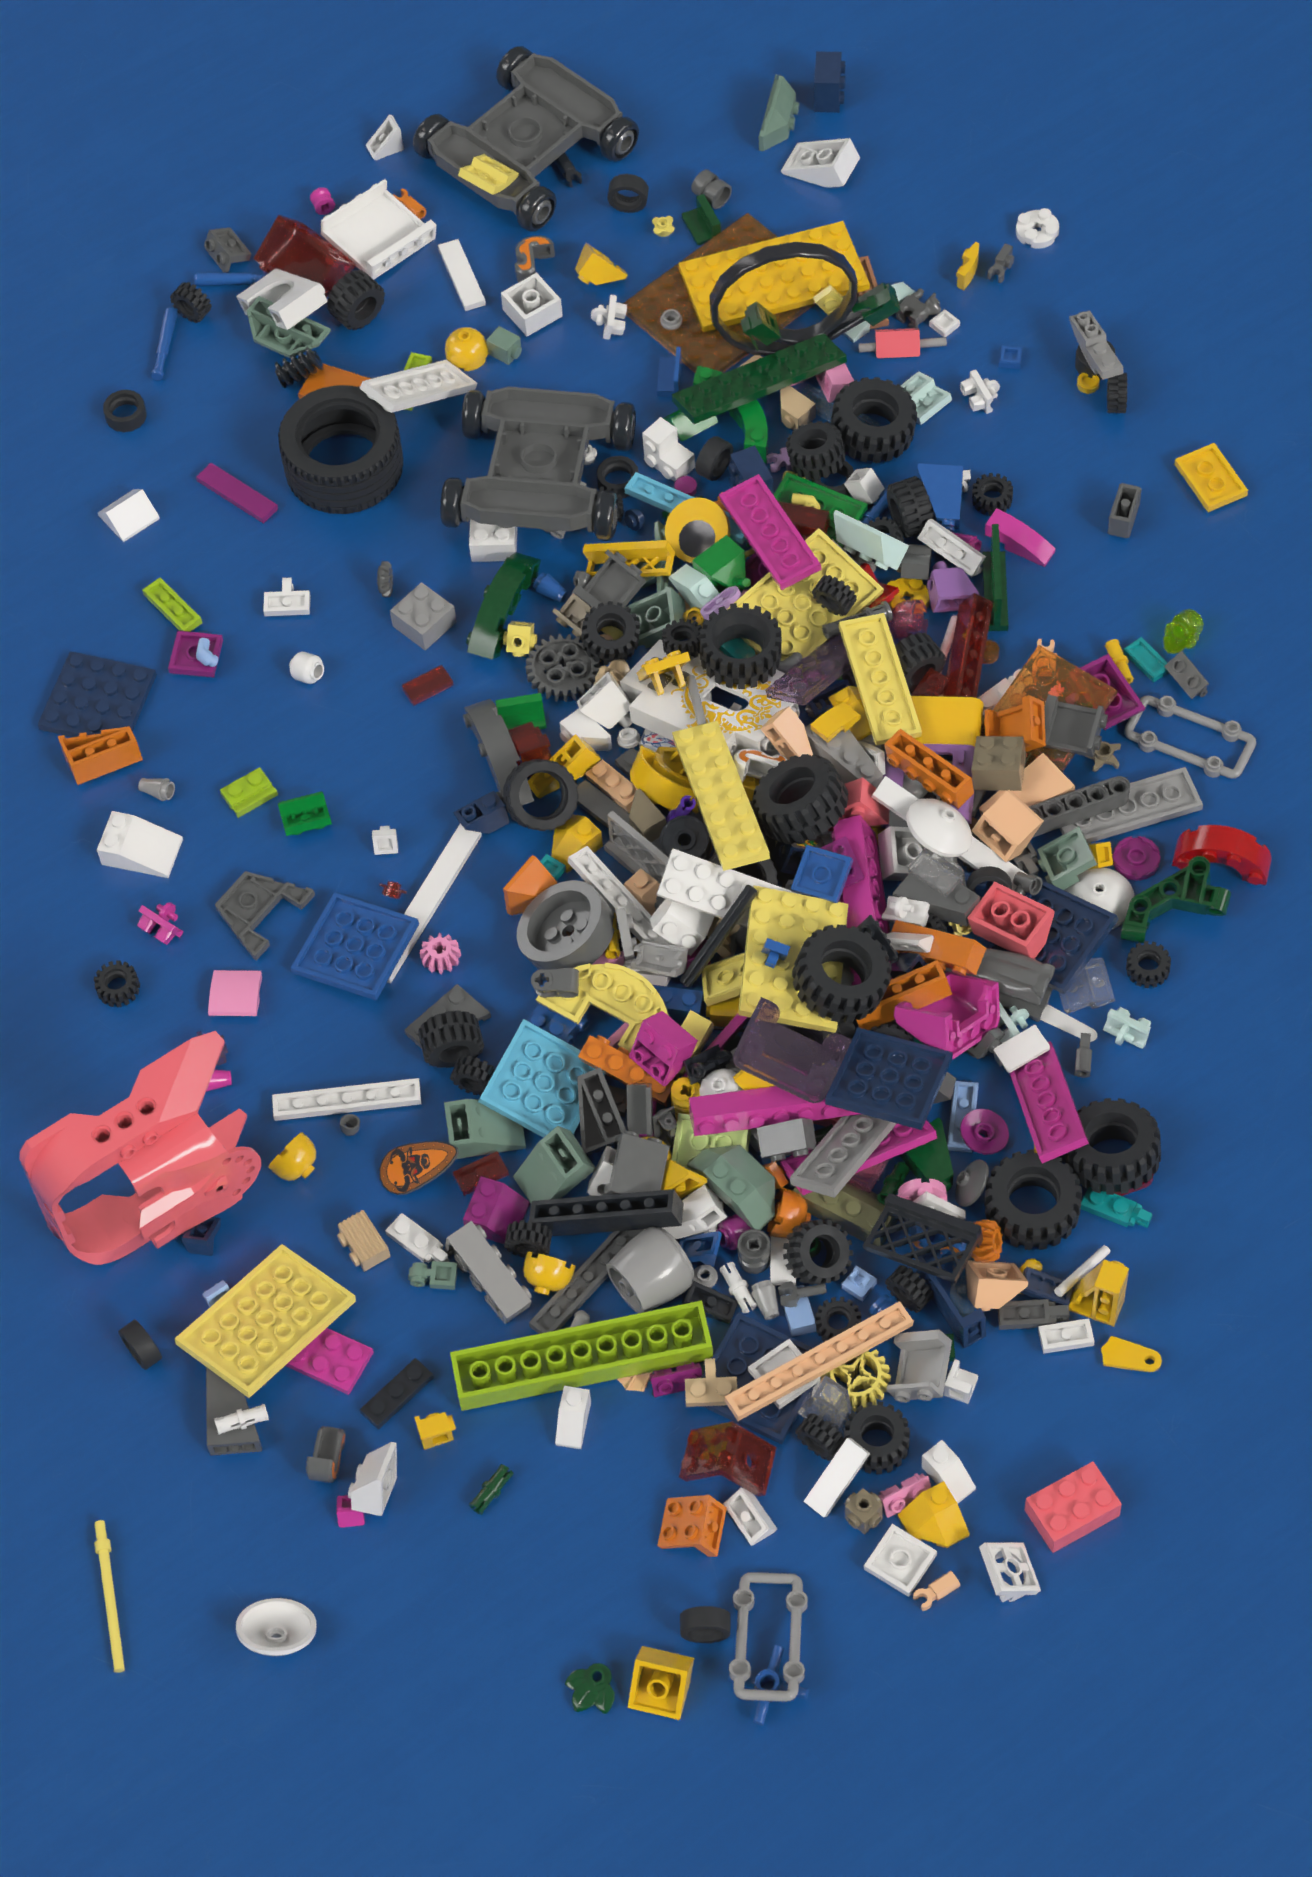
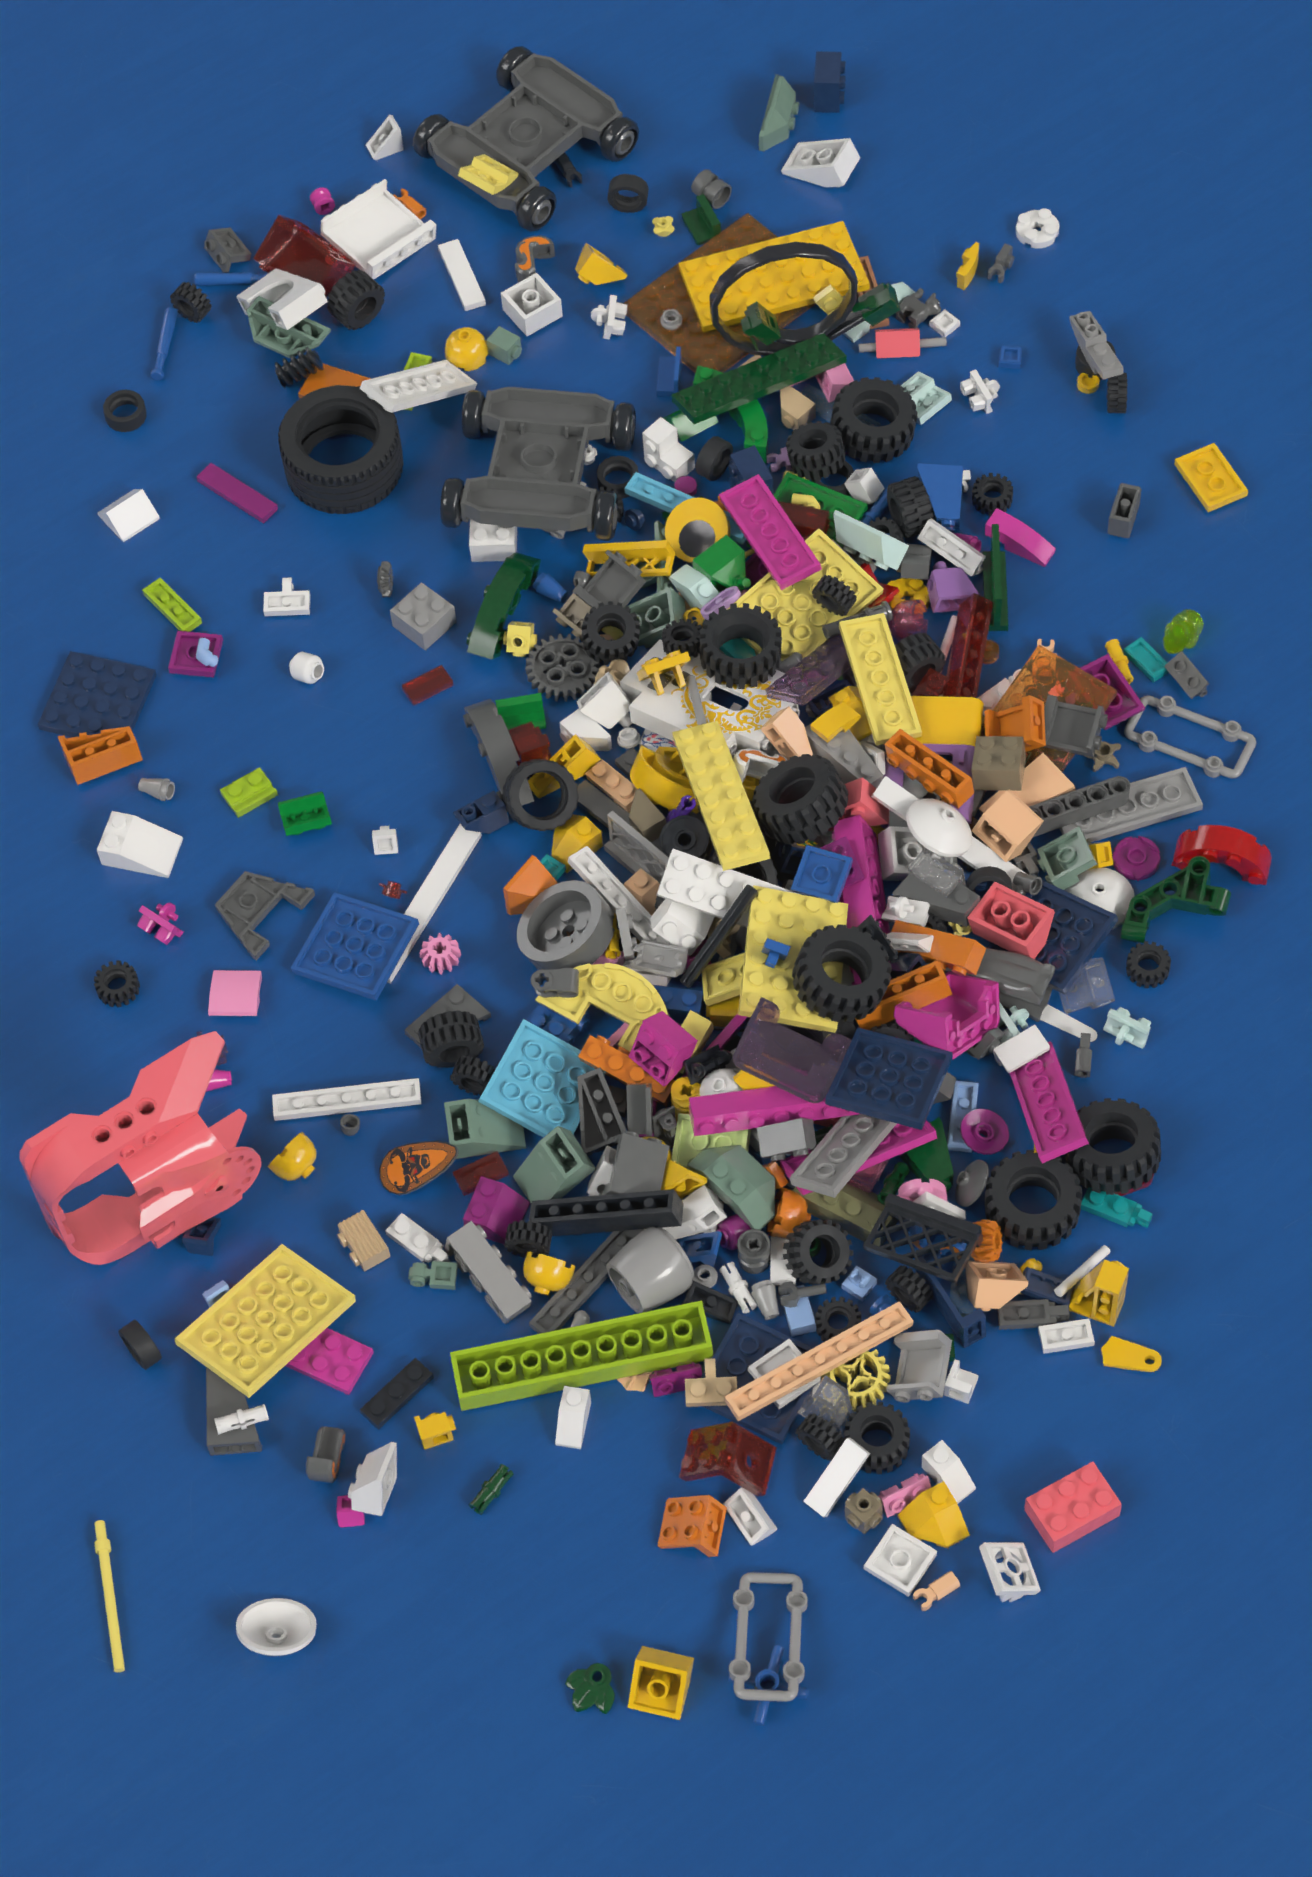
(705, 1624): black tyre -> none

